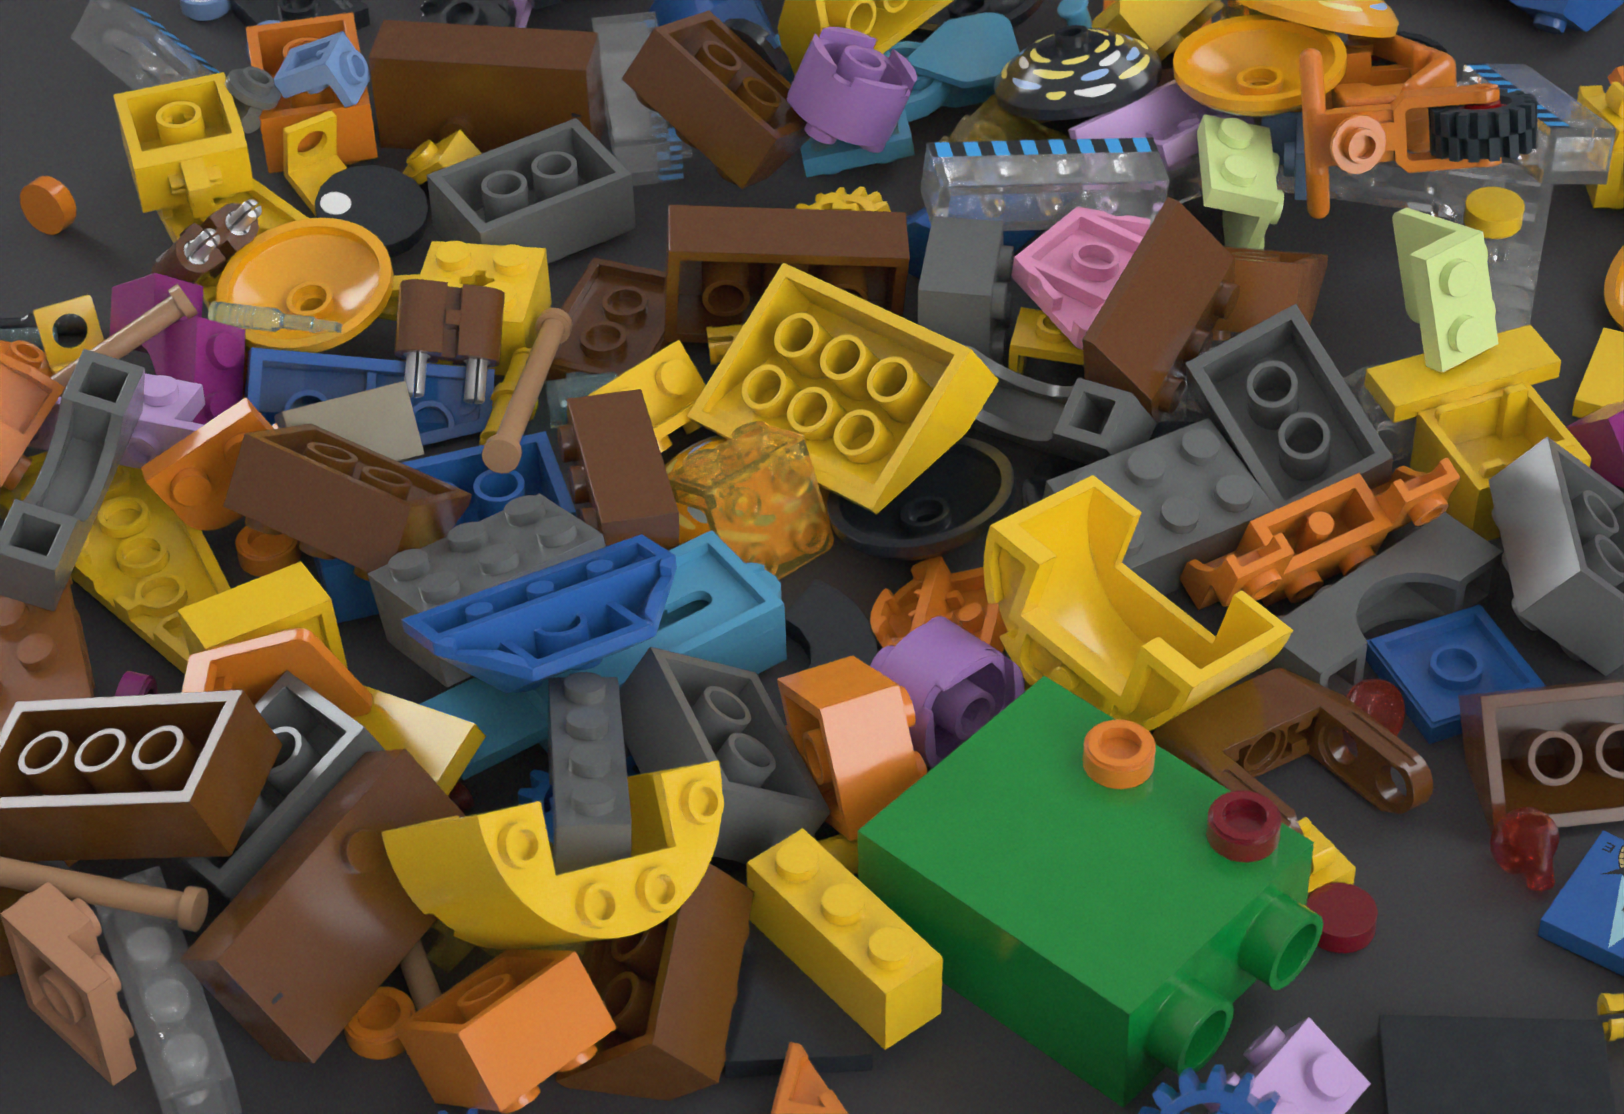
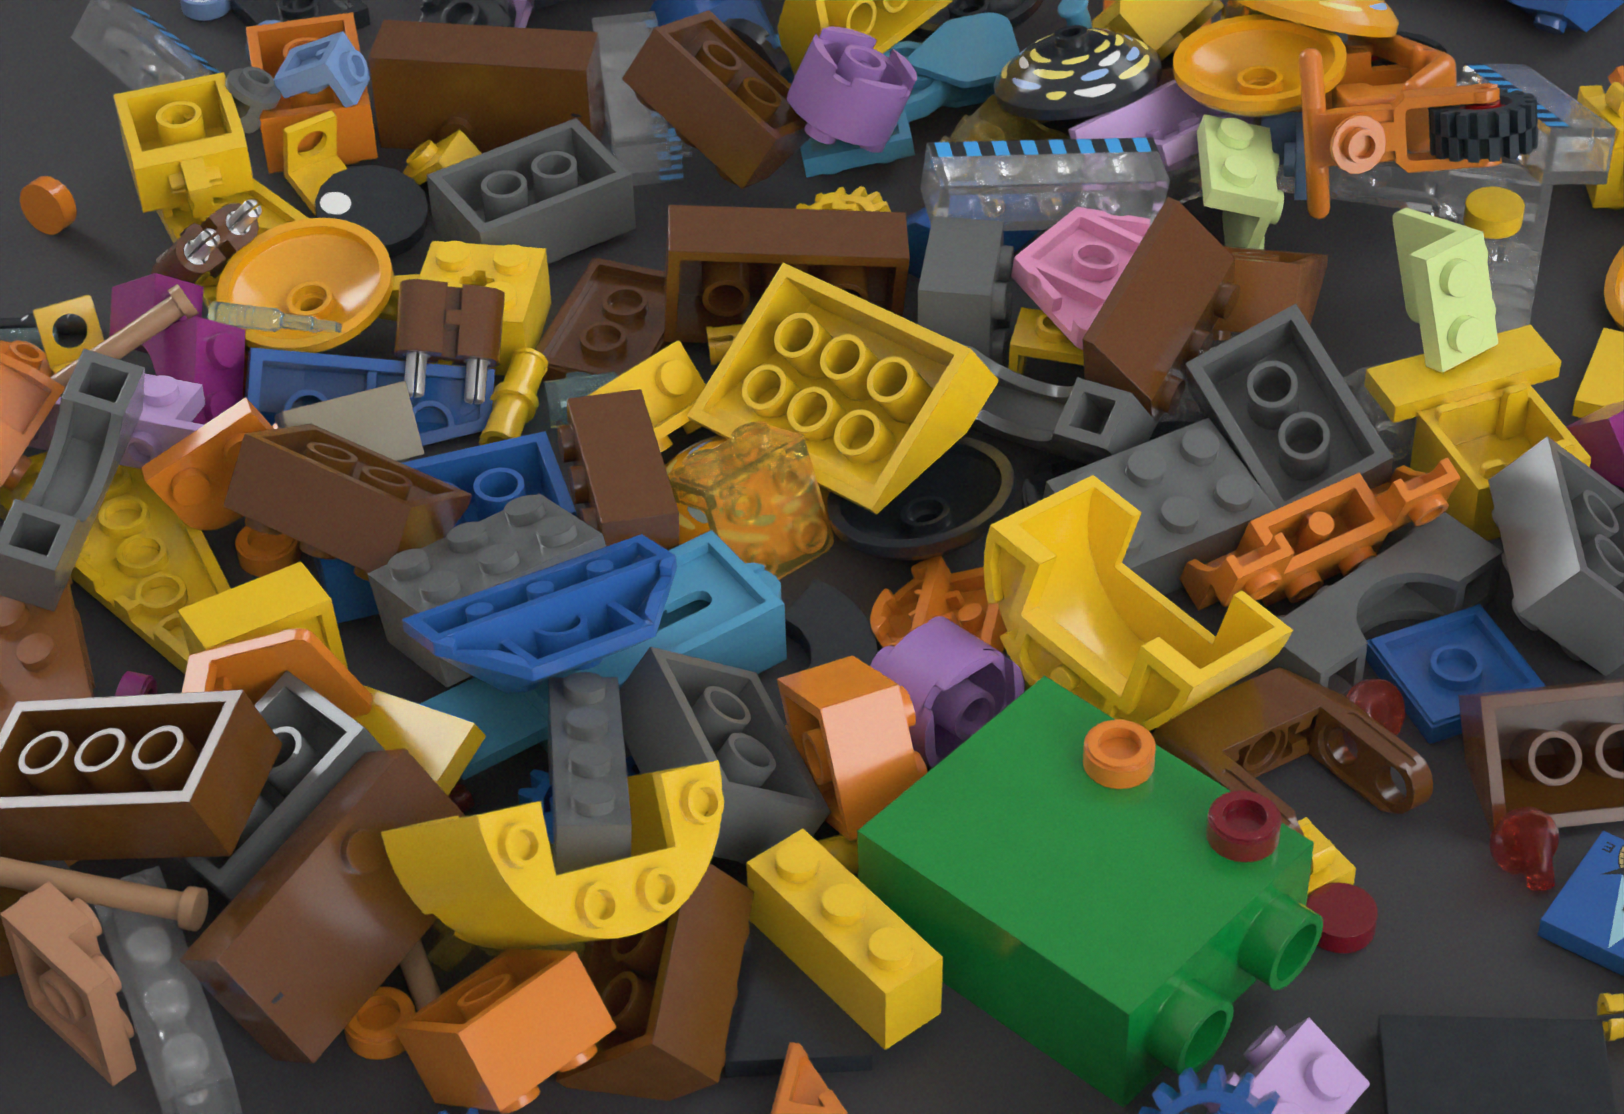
(503, 450): medium nougat bar -> none

